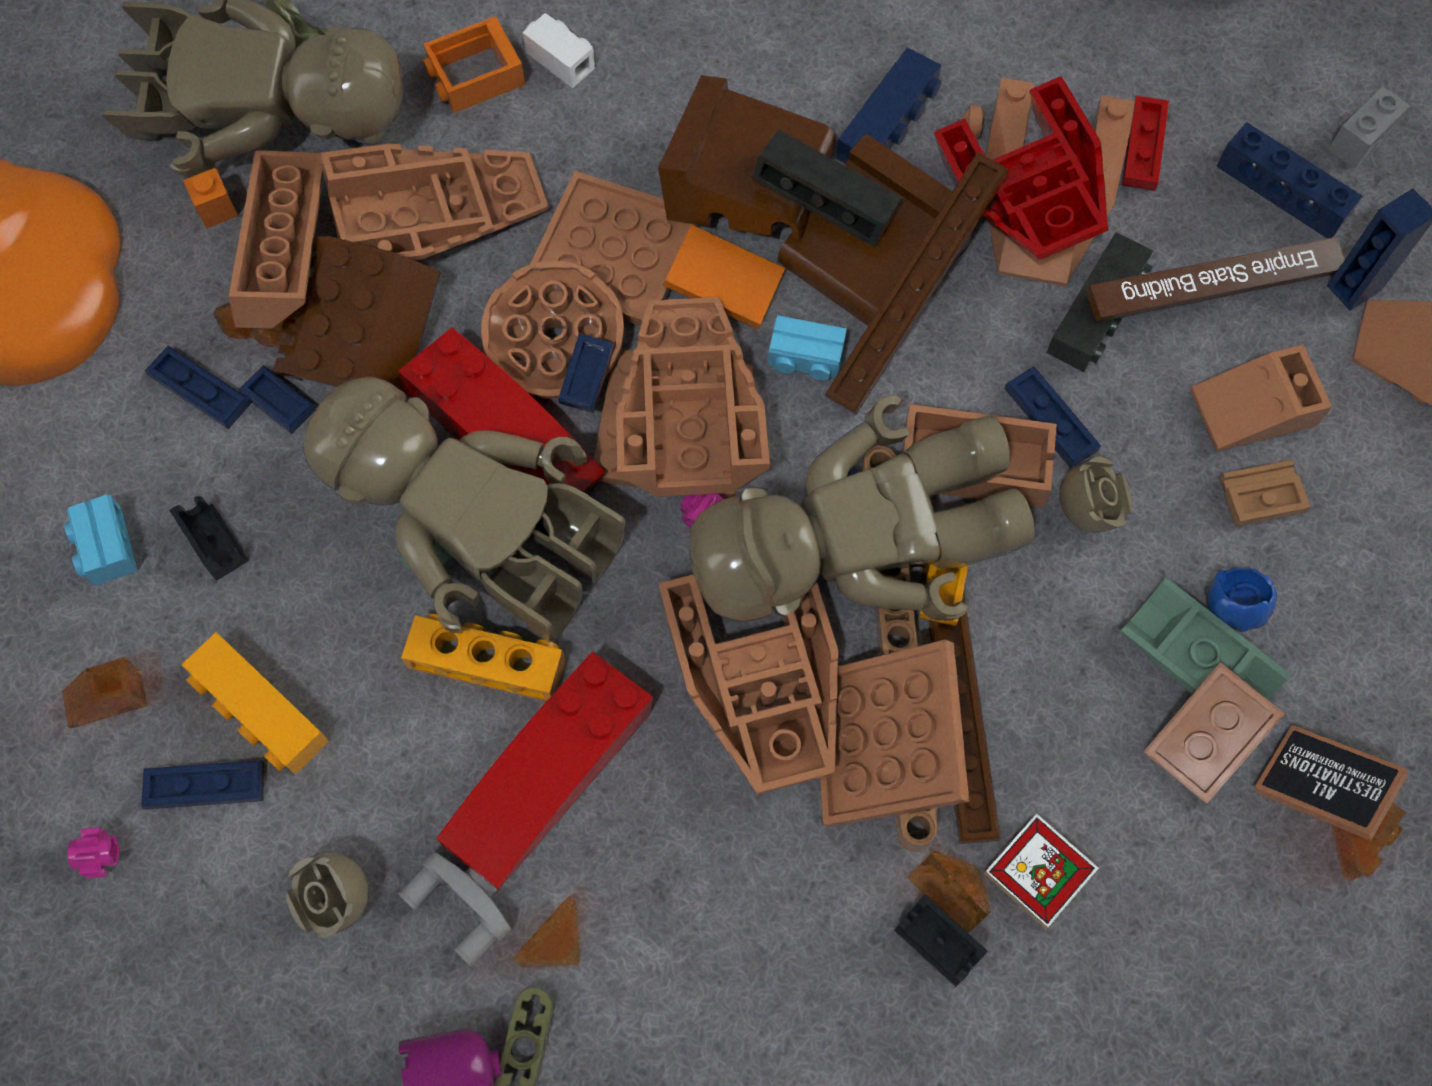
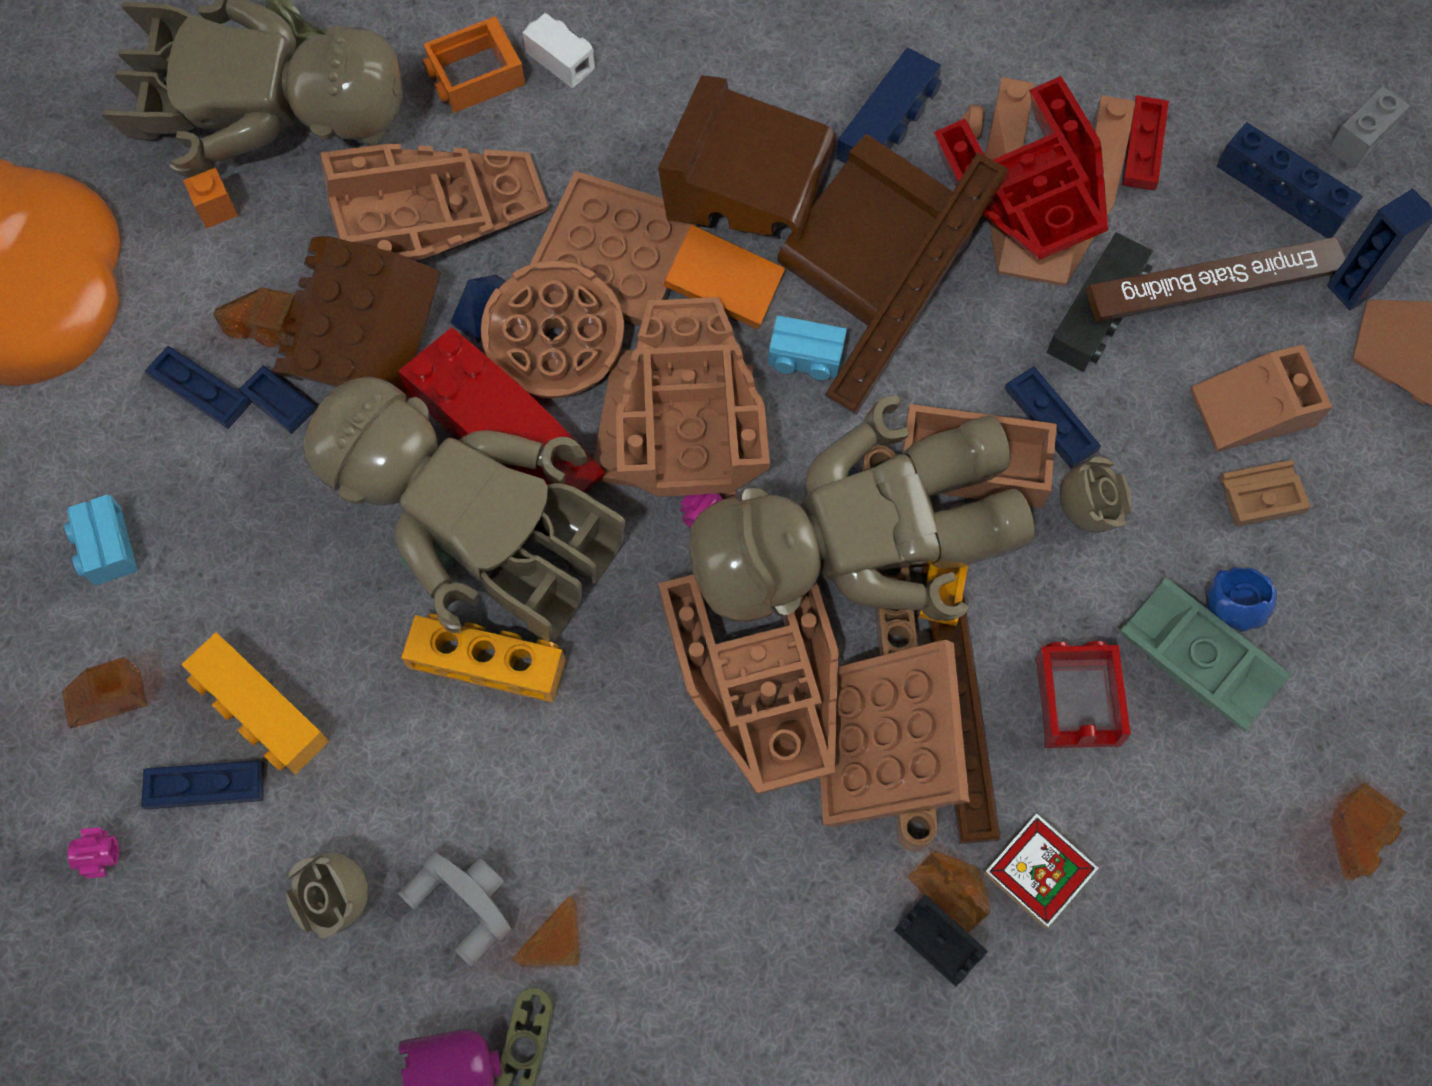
(210, 538): black hinge -> none
(276, 238): nougat slope -> none
(472, 305): none -> dark blue slope
(545, 769): red slope -> none
(586, 373): dark blue tile -> none
(826, 187): pearl dark grey brick -> none
(1082, 695): none -> window
(1214, 732): nougat tile -> none
(1331, 782): black tile -> none

